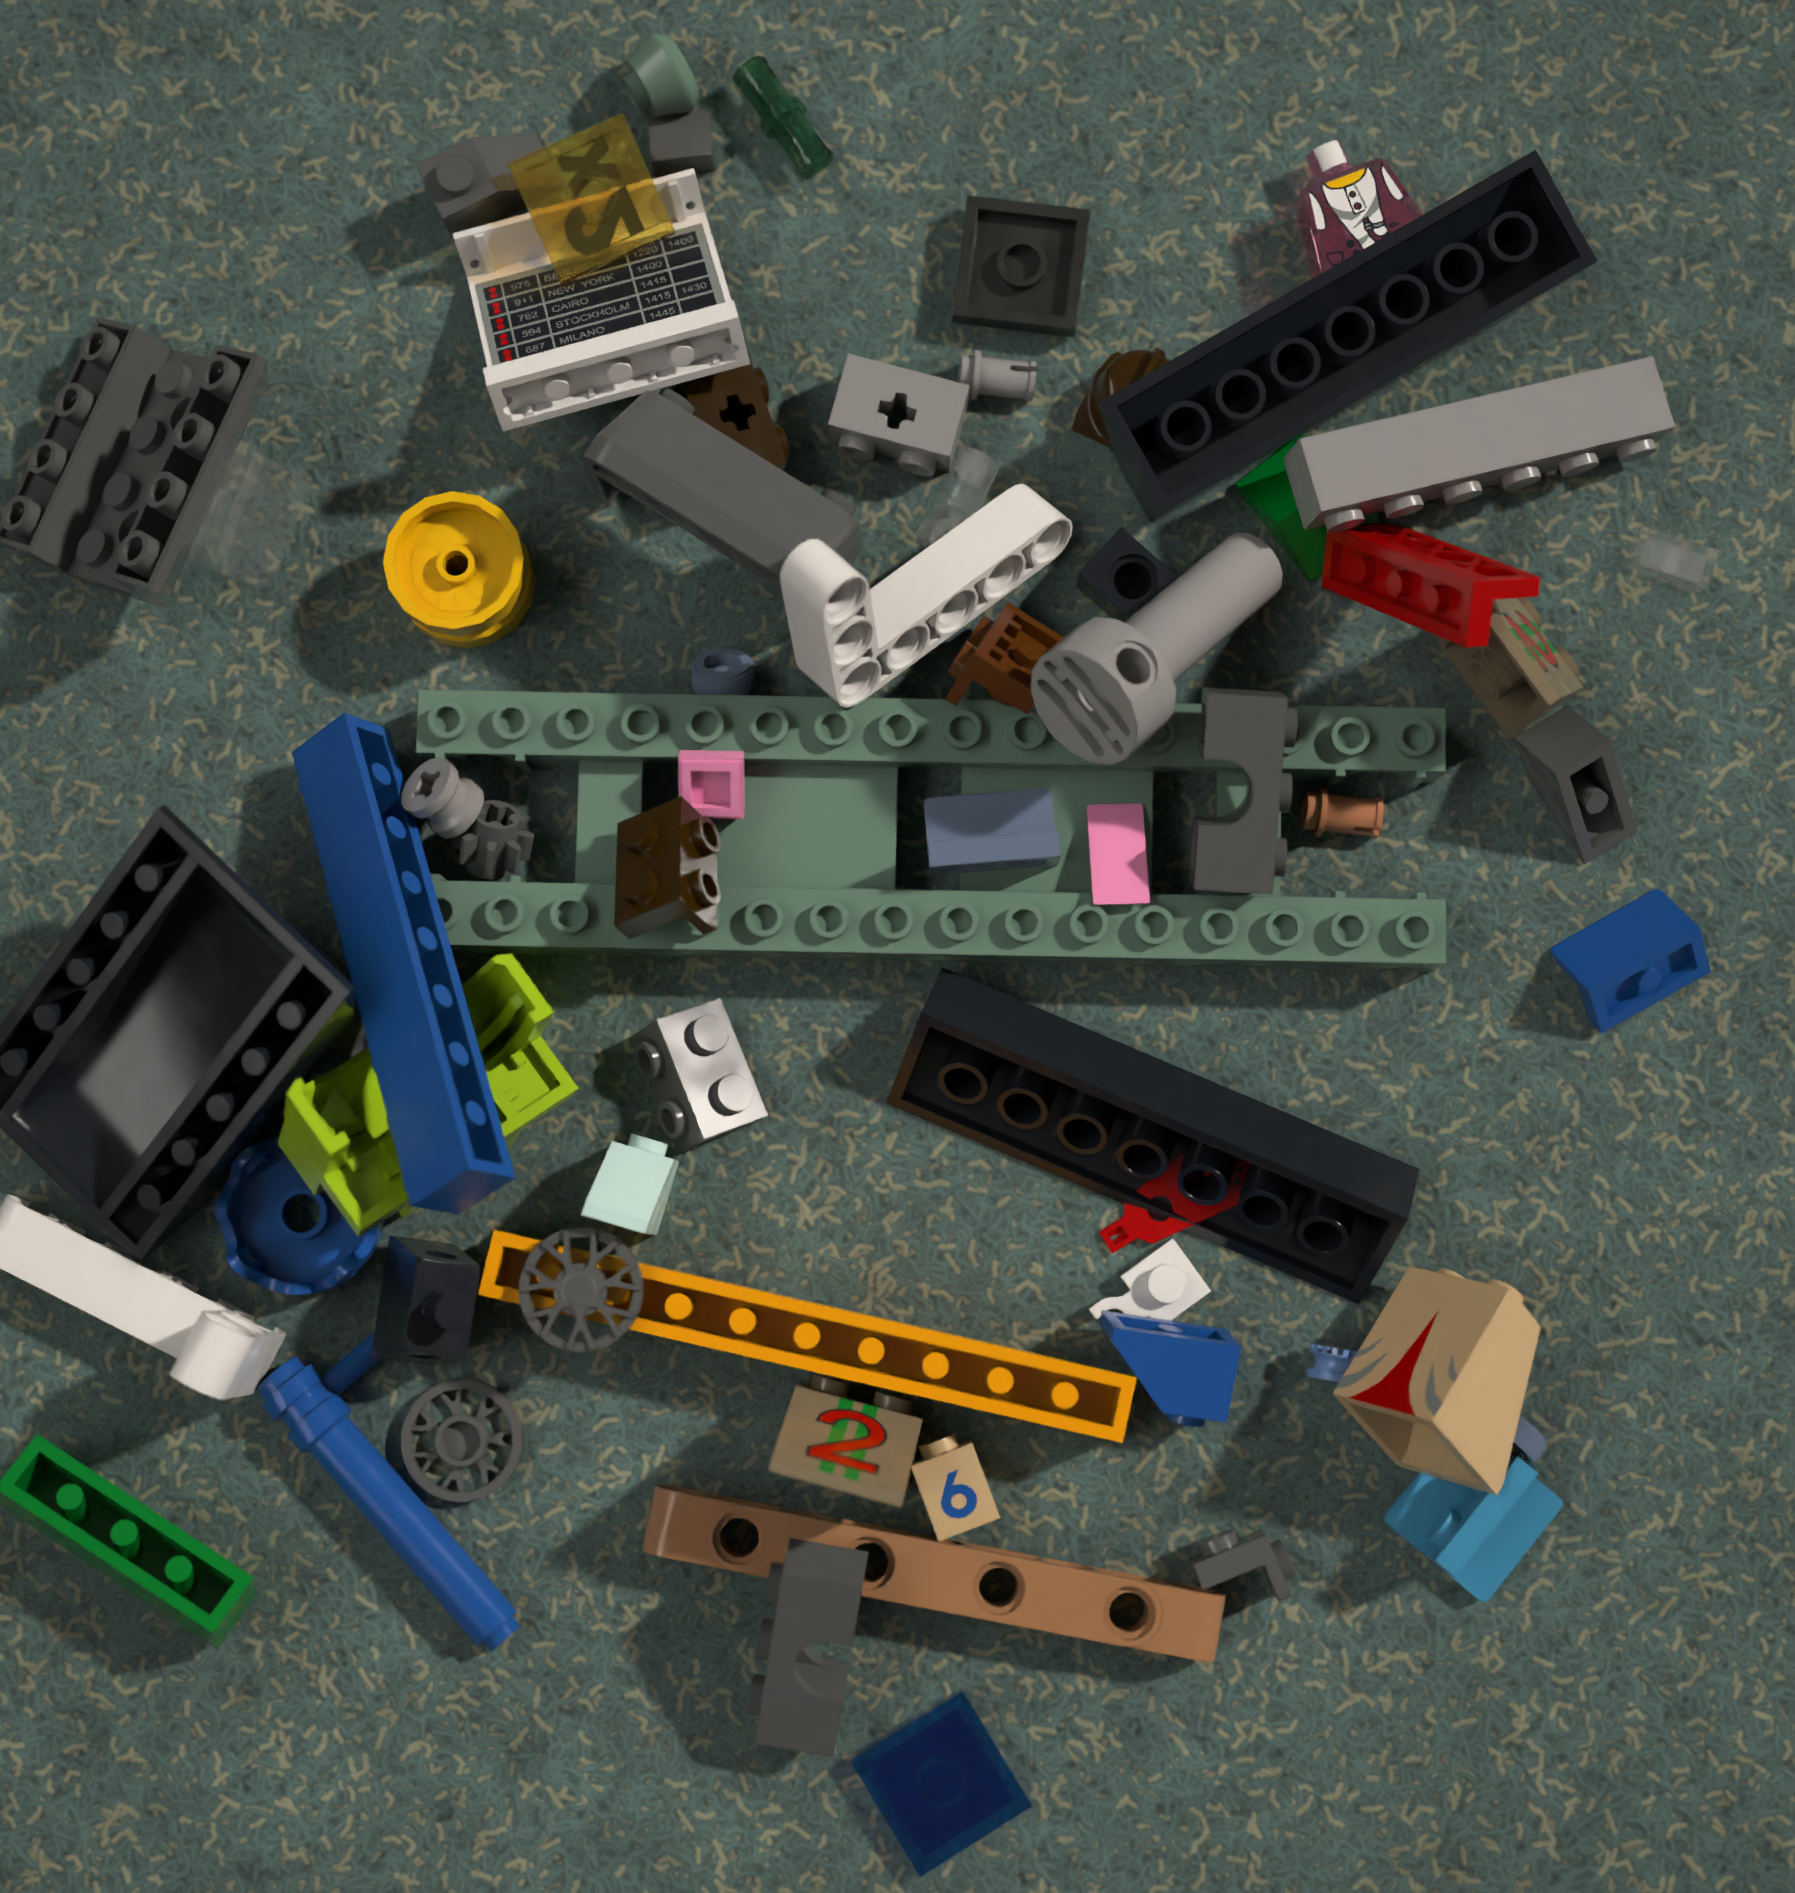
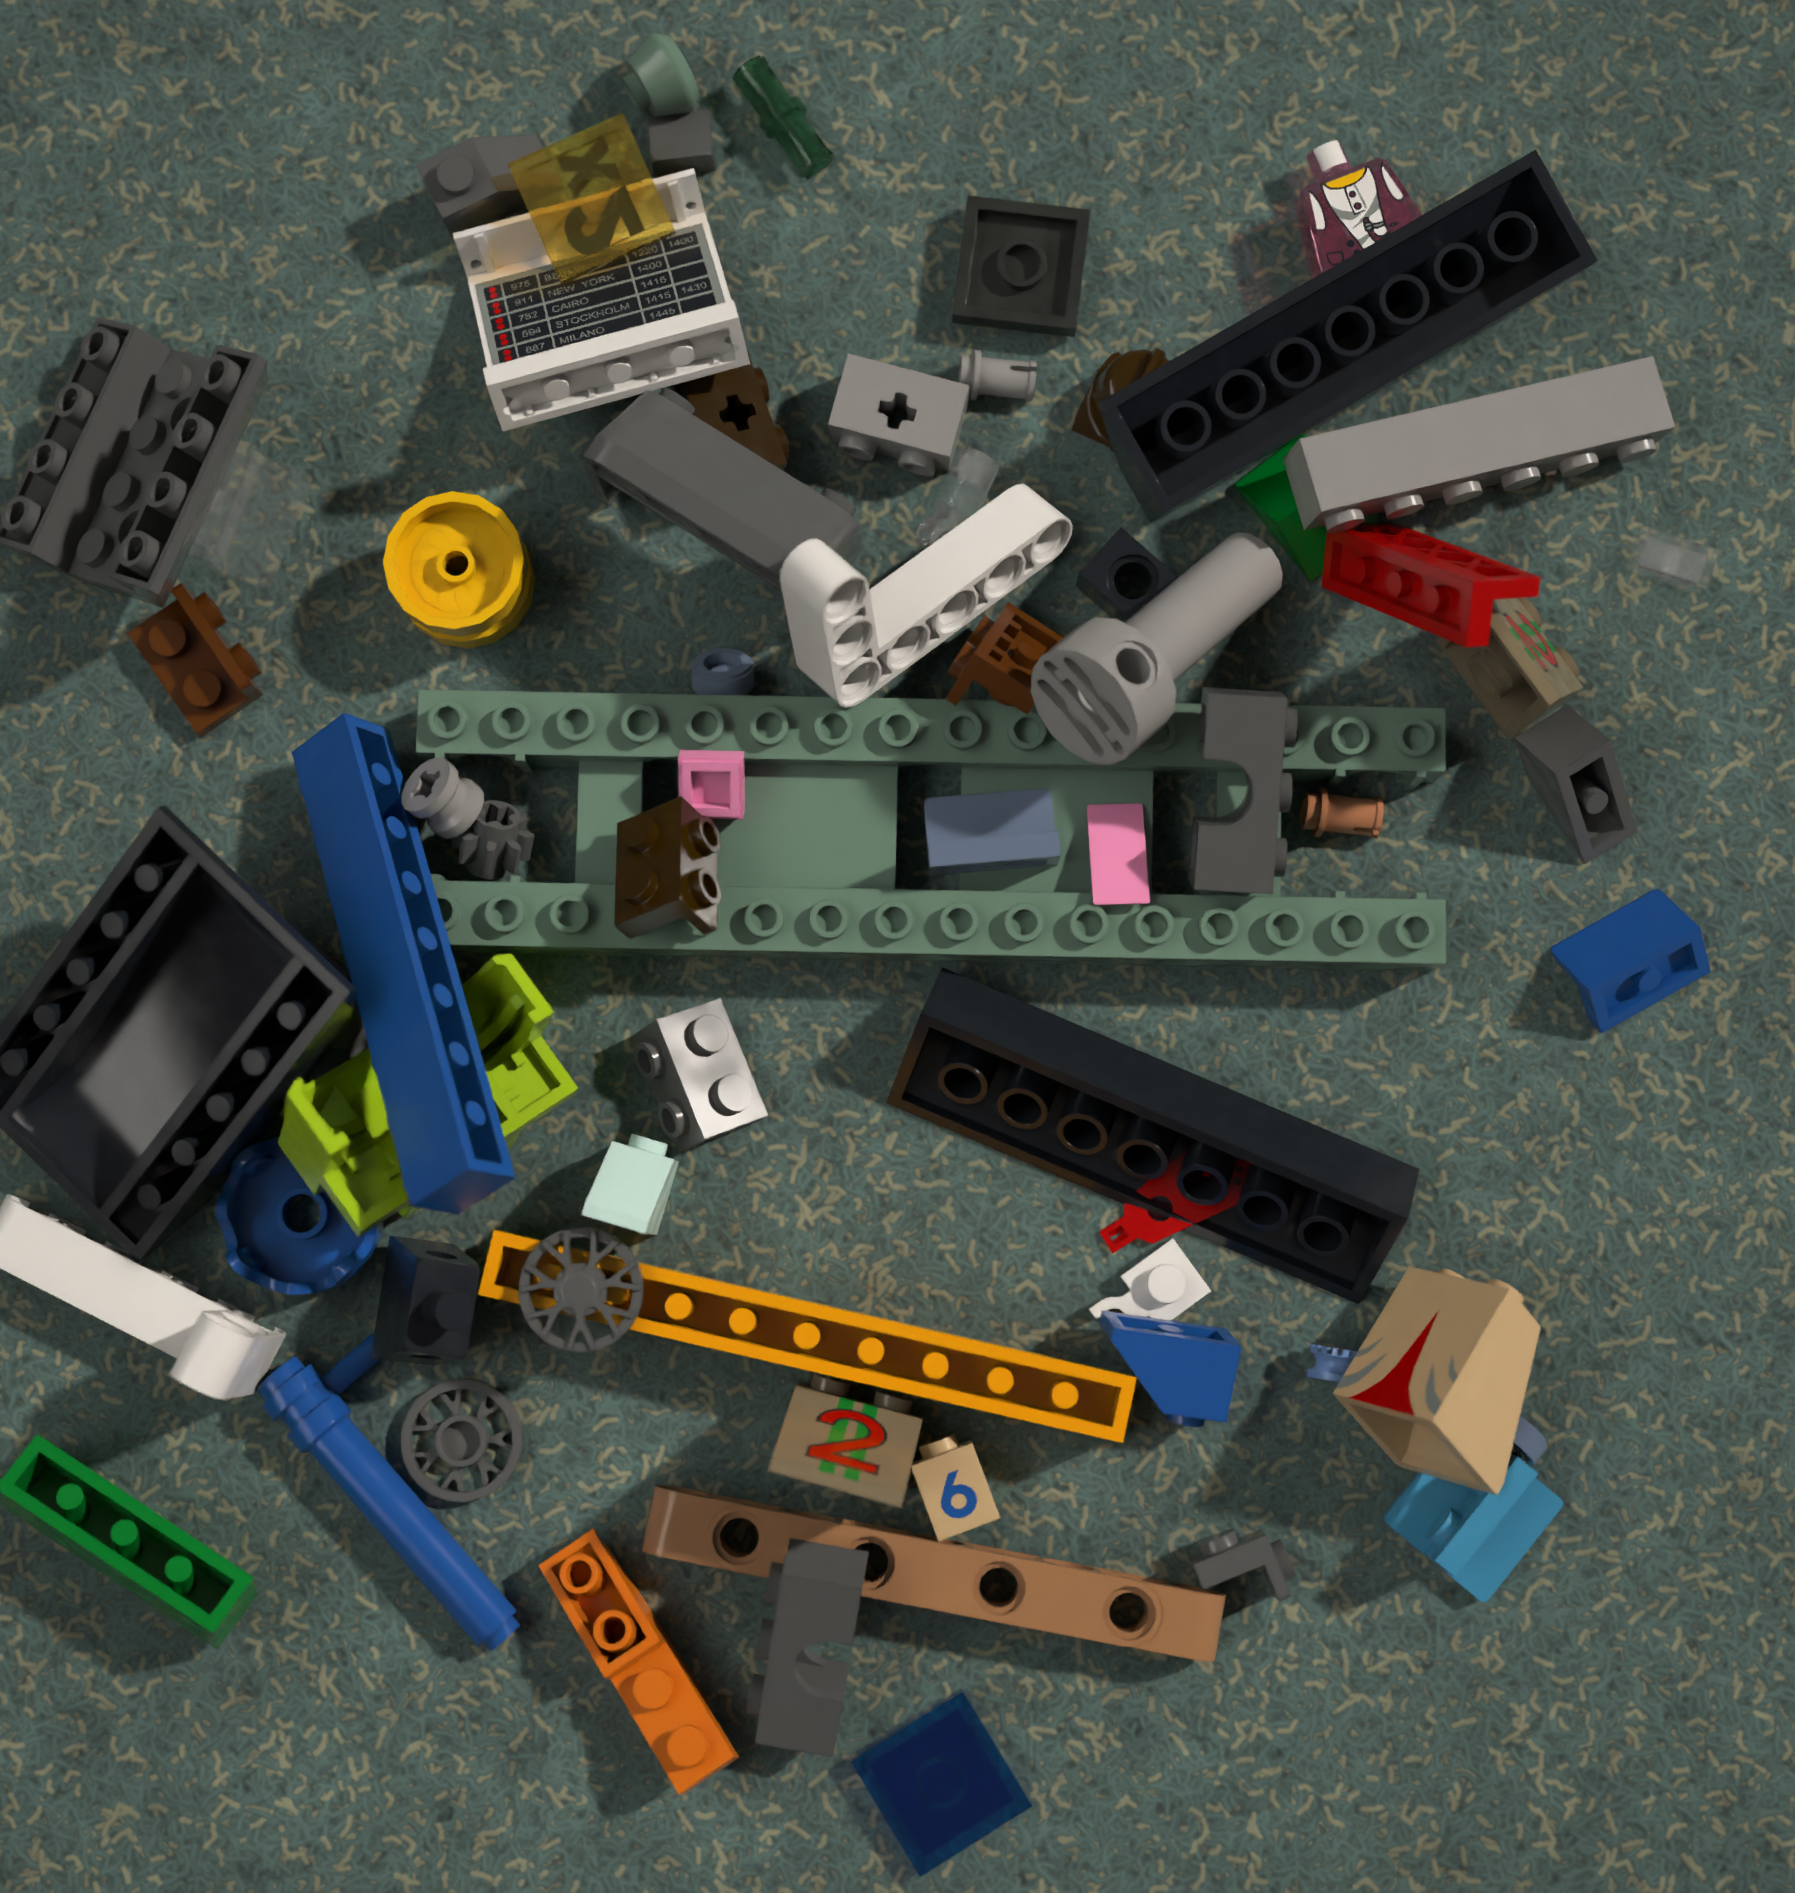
(196, 661): none -> reddish brown bracket
(639, 1661): none -> orange slope

